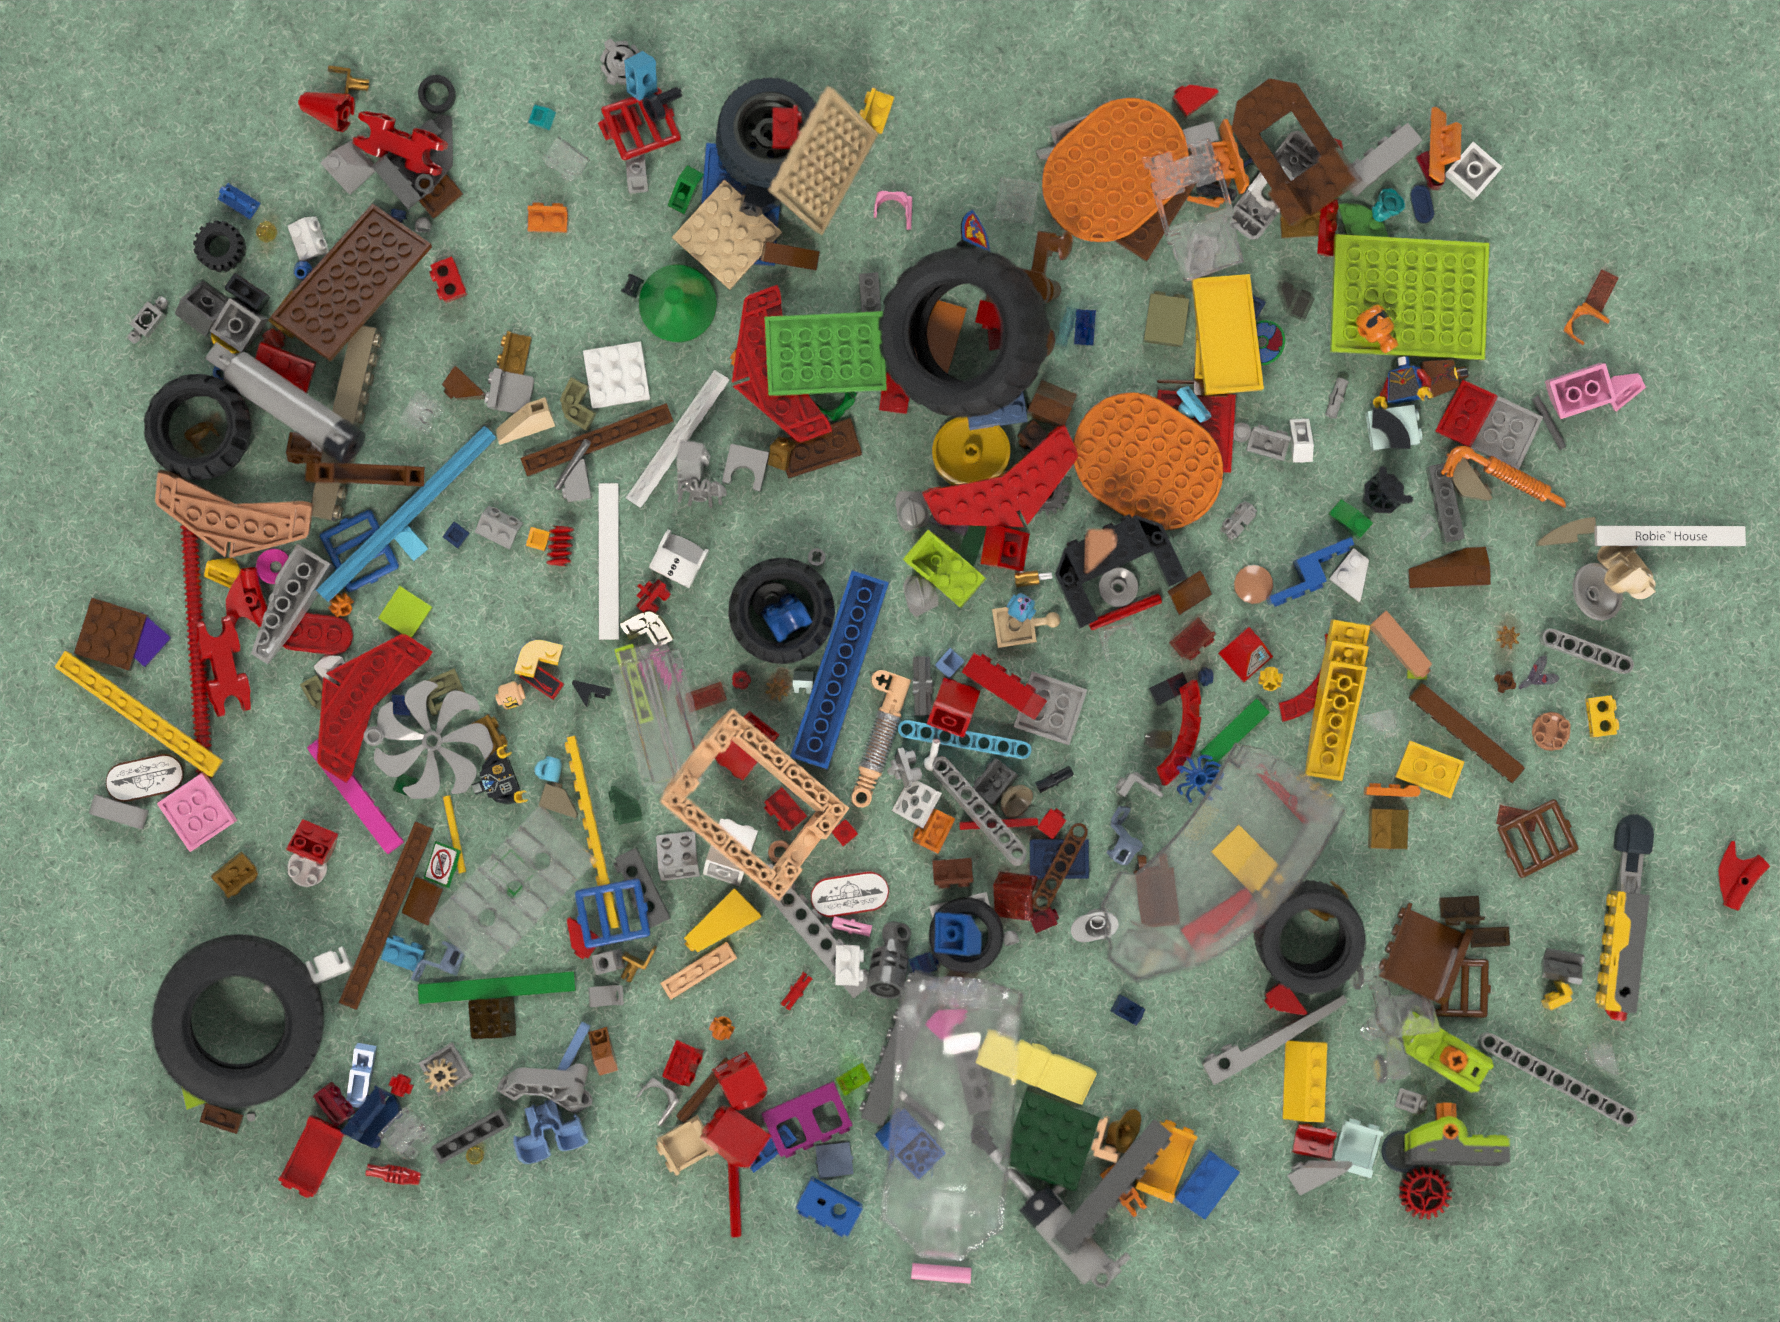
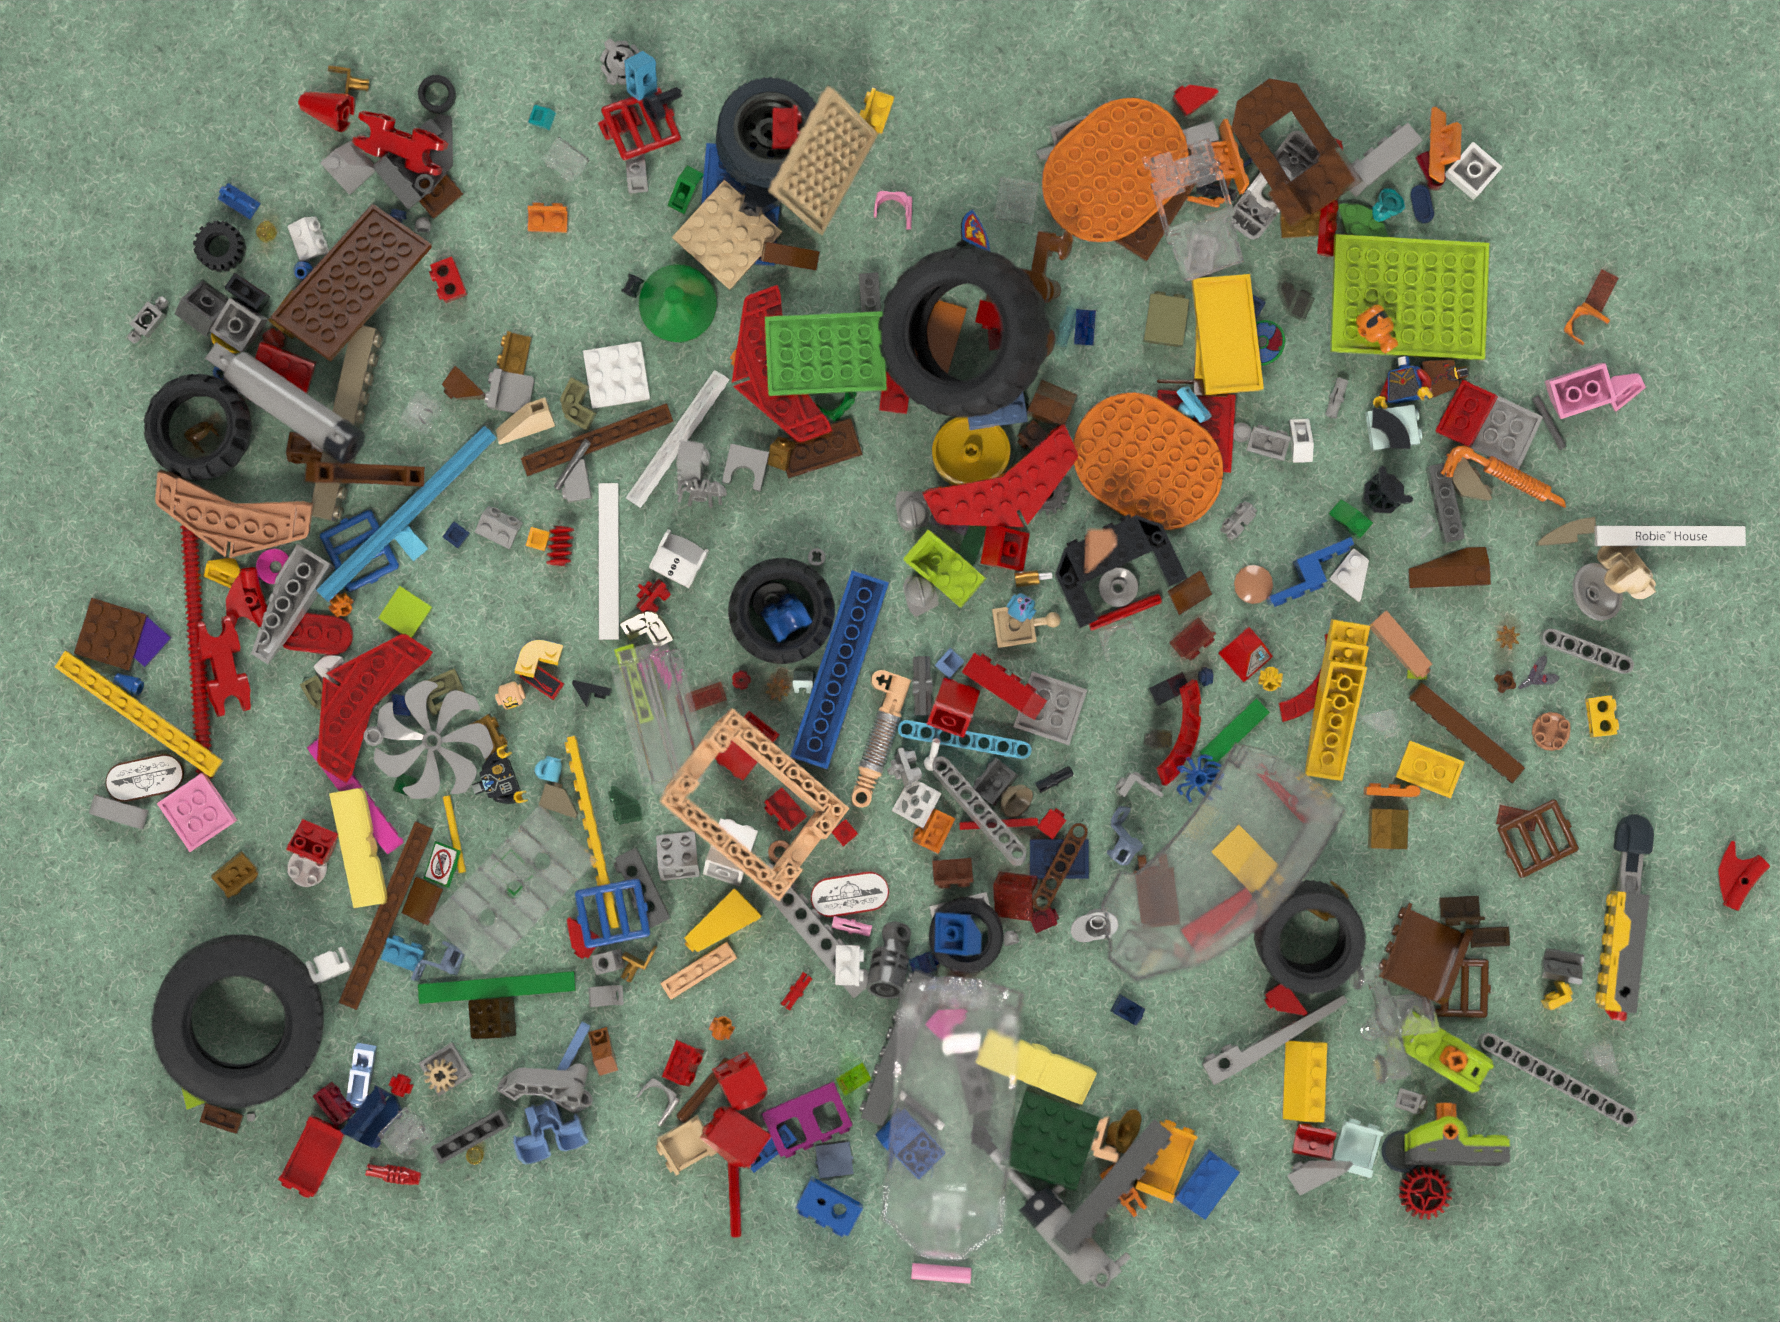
(130, 684): none -> blue cone
(358, 847): none -> light yellow piece

